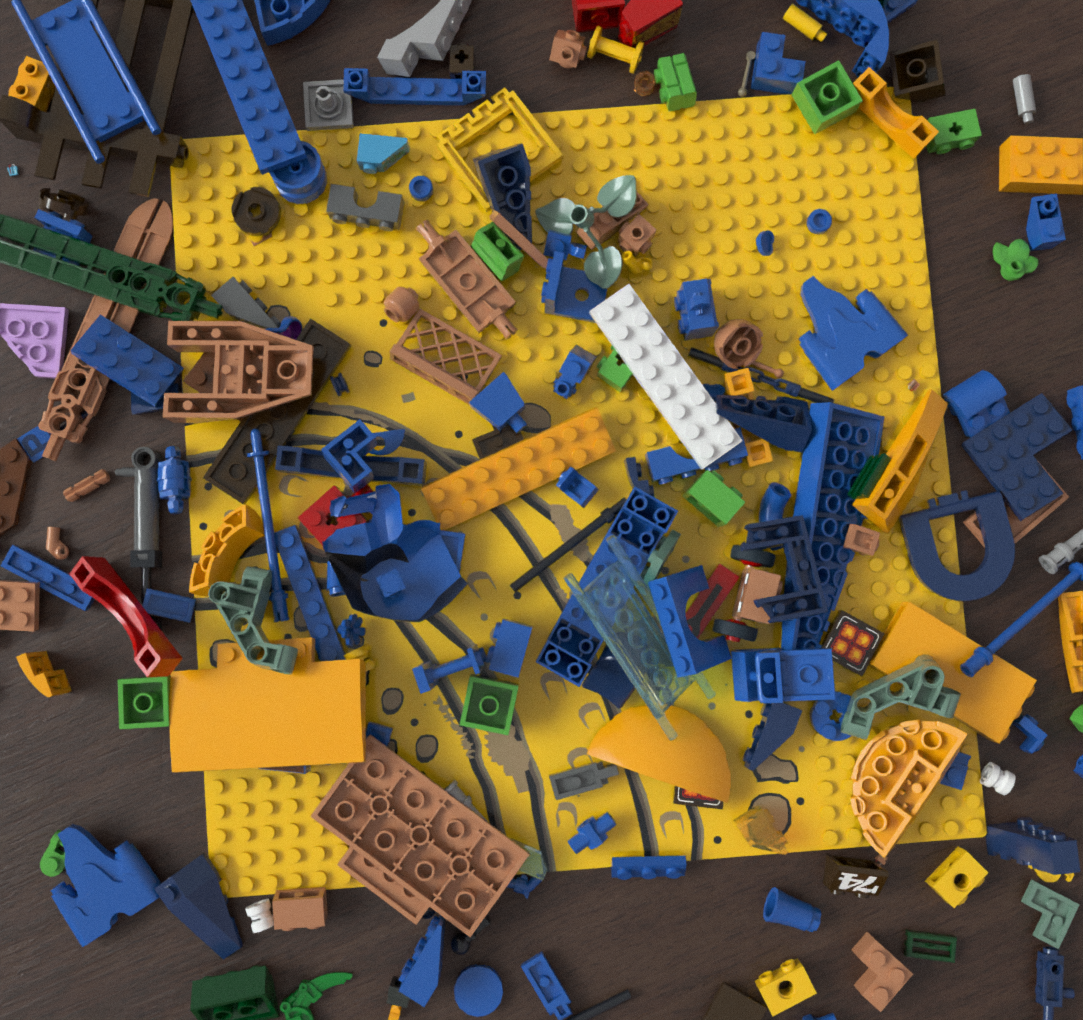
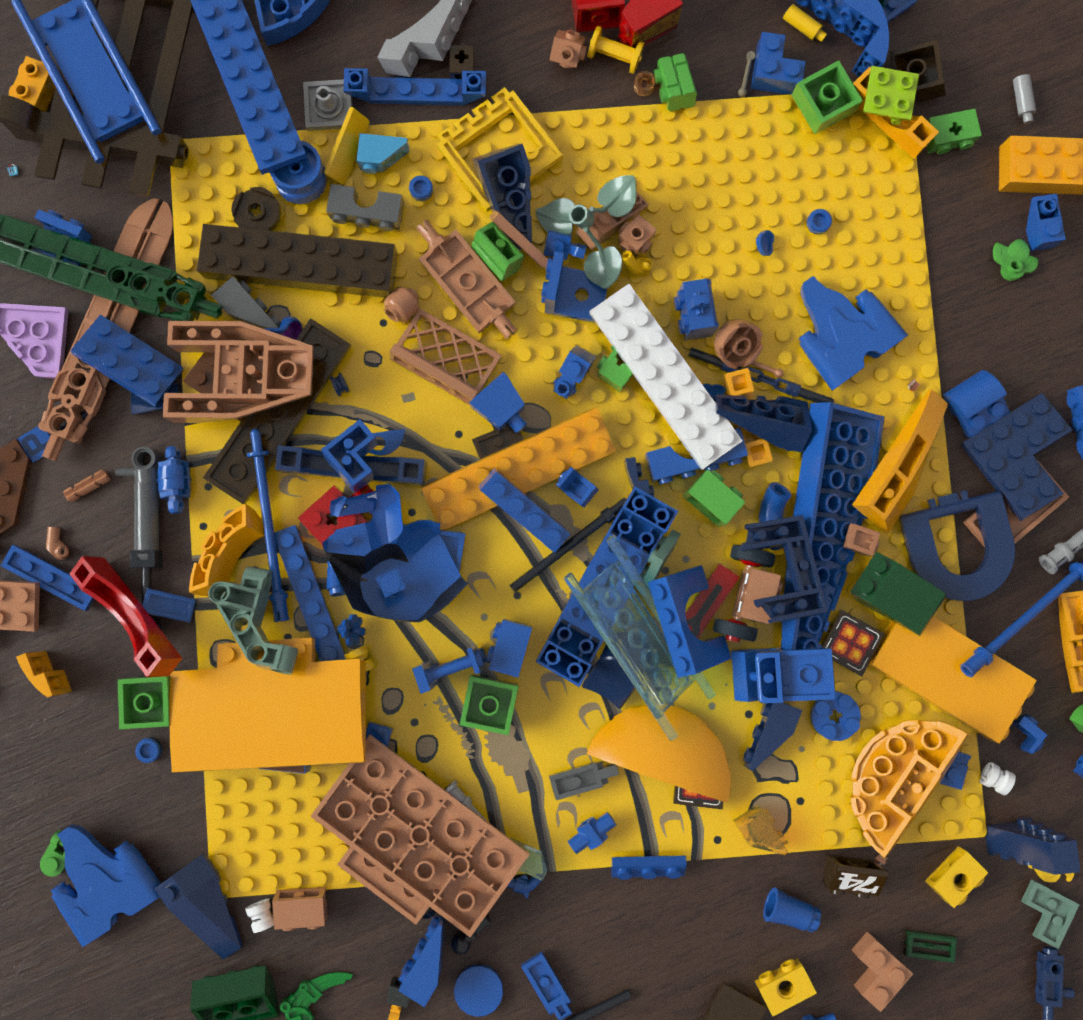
(64, 202): dark brown plate -> none
(148, 750): none -> blue tile
(297, 260): none -> dark brown brick
(346, 147): none -> yellow slope
(524, 510): none -> blue brick
(869, 476): dark green tile -> none
(891, 93): none -> lime hinge
(897, 593): none -> dark green slope
(917, 690): sand green connector -> none

